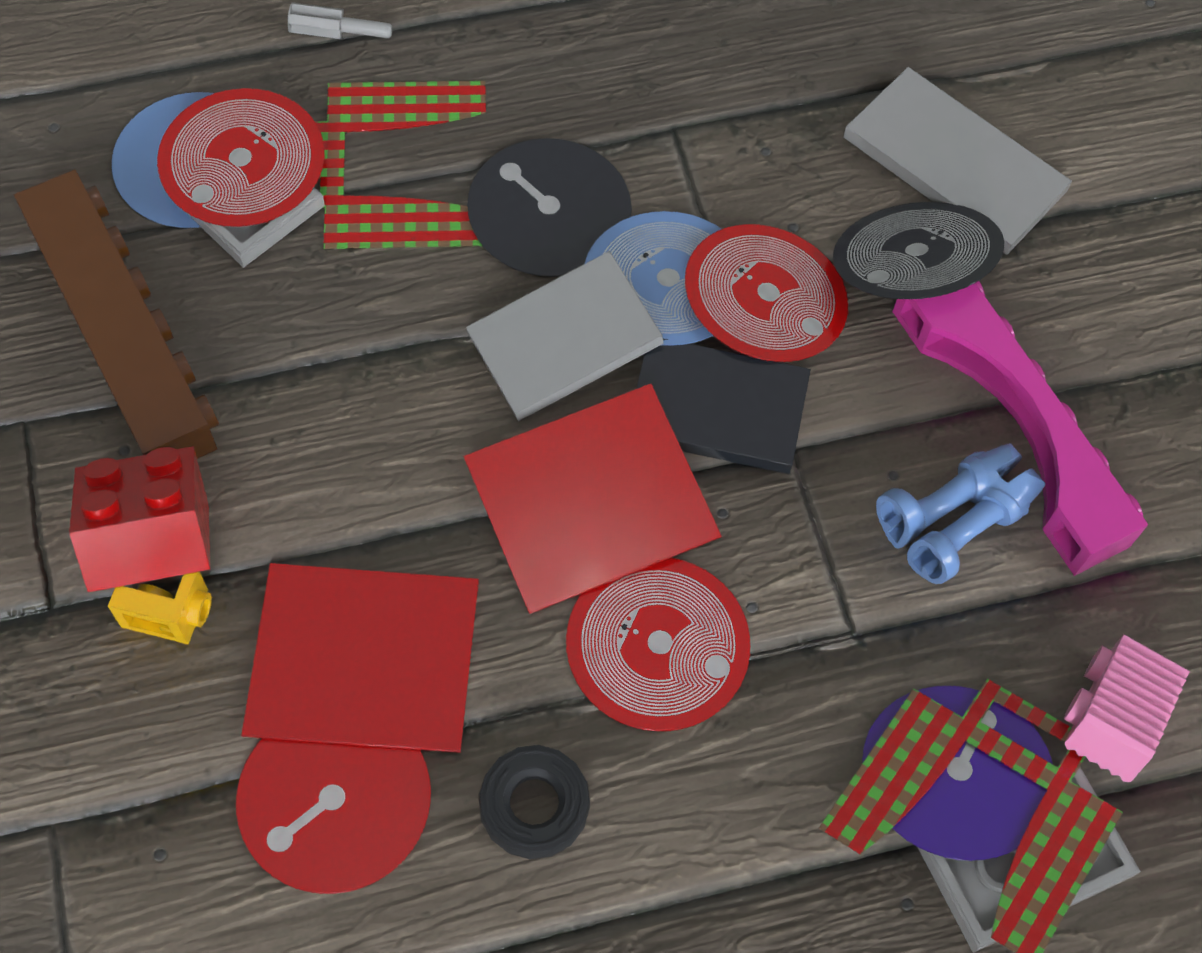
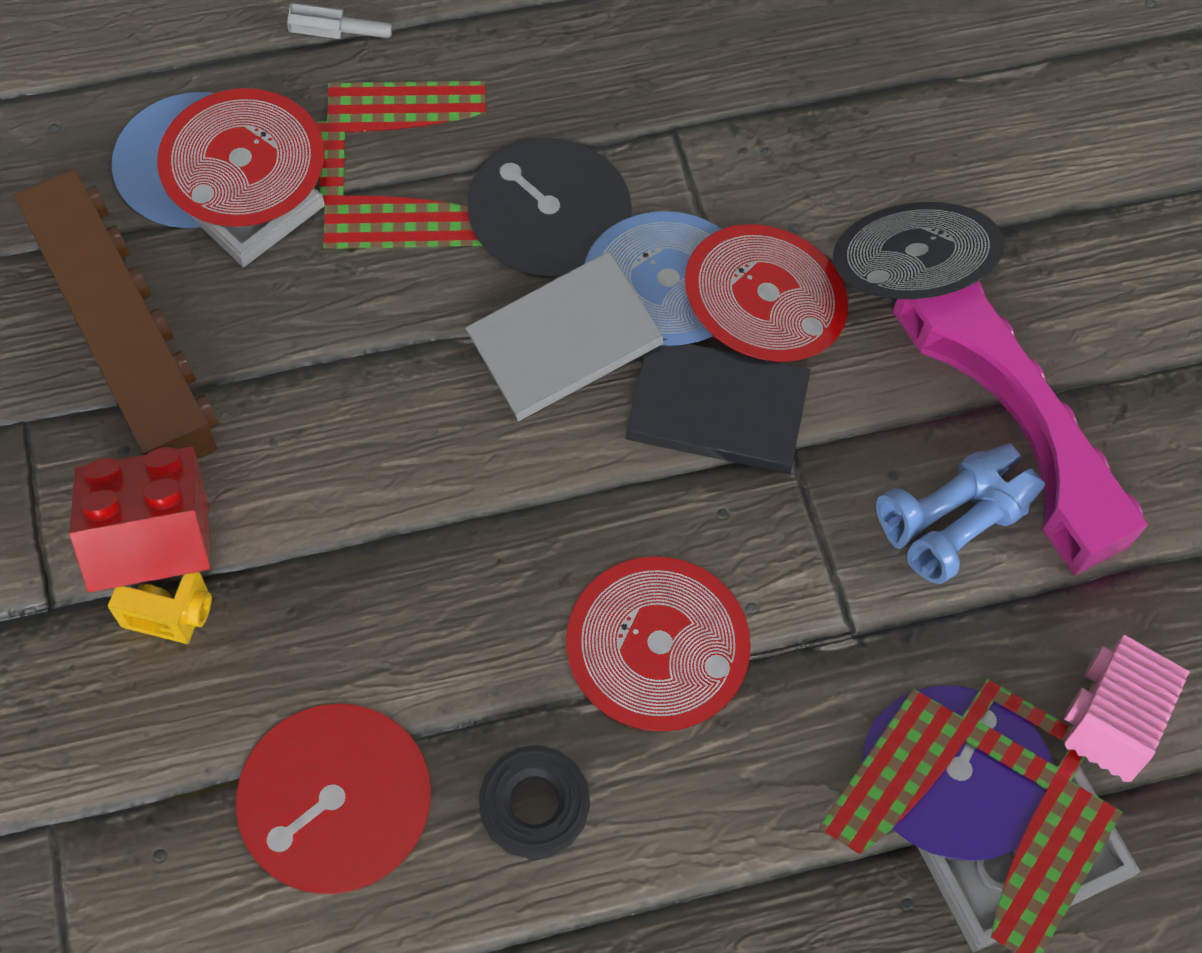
(362, 658): red piece -> none
(591, 498): red piece -> none
(956, 156): light grey tile -> none

